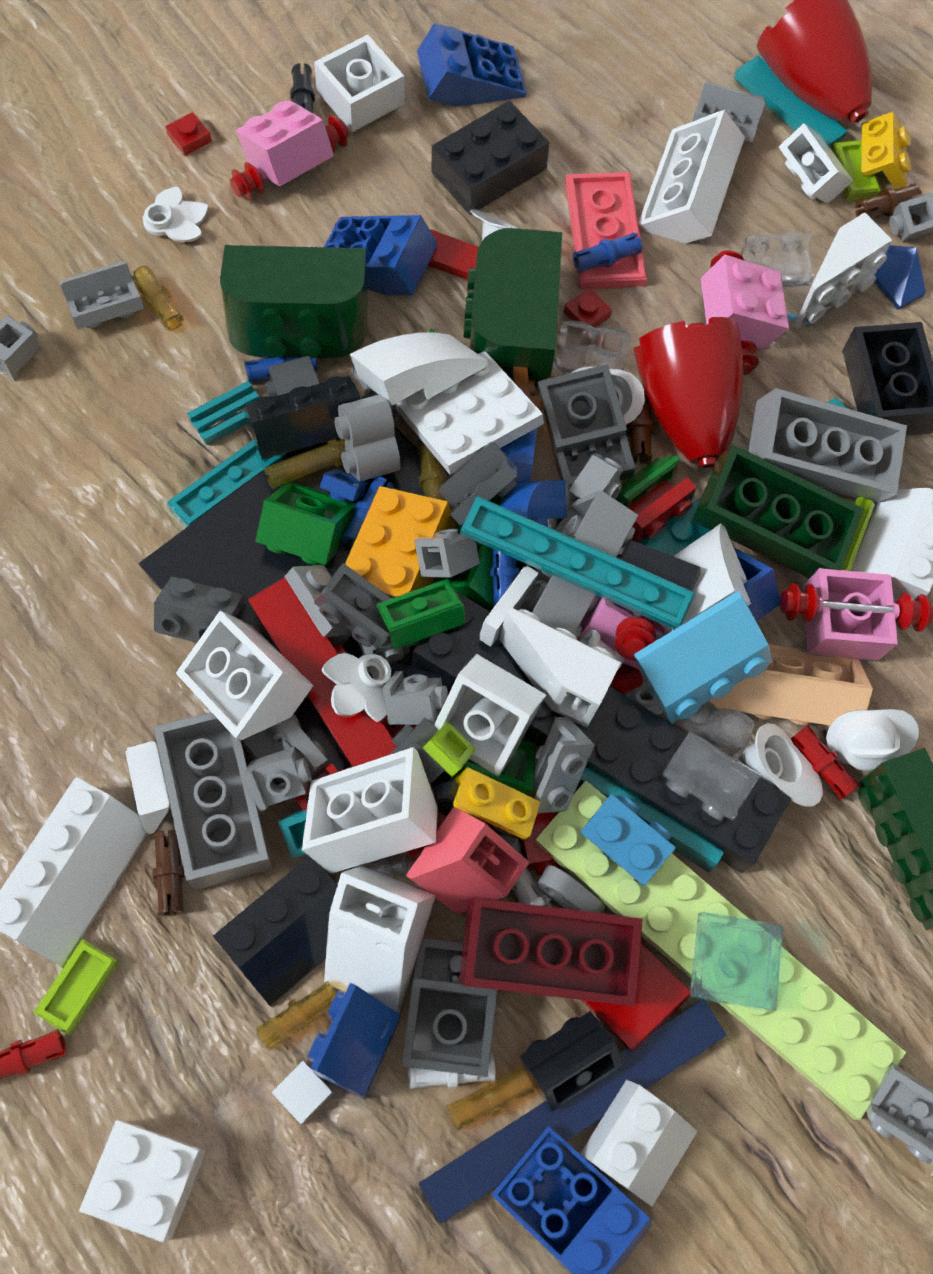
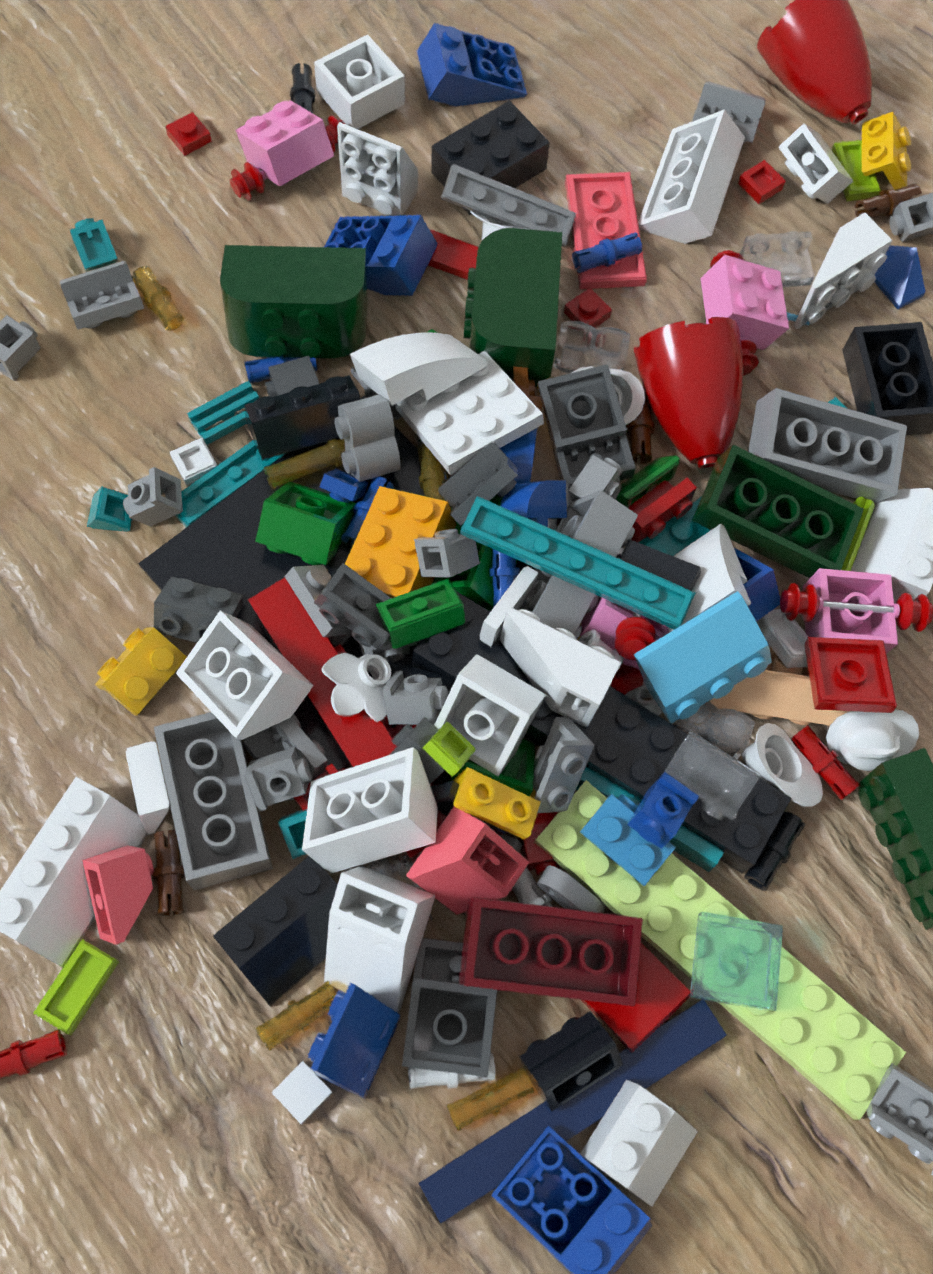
(93, 244): none -> teal bracket
(108, 511): none -> teal slope
(118, 889): none -> coral slope
(140, 669): none -> yellow bracket
(142, 1181): white brick -> none
(145, 498): none -> light grey brick
(174, 216): white plate -> none
(193, 460): none -> white tile
(375, 171): none -> white slope
(505, 203): none -> light grey tile
(662, 810): none -> blue brick
(761, 182): none -> red plate
(762, 82): teal tile -> none
(775, 851): none -> black pin
(785, 638): none -> white tile
(849, 675): none -> red tile

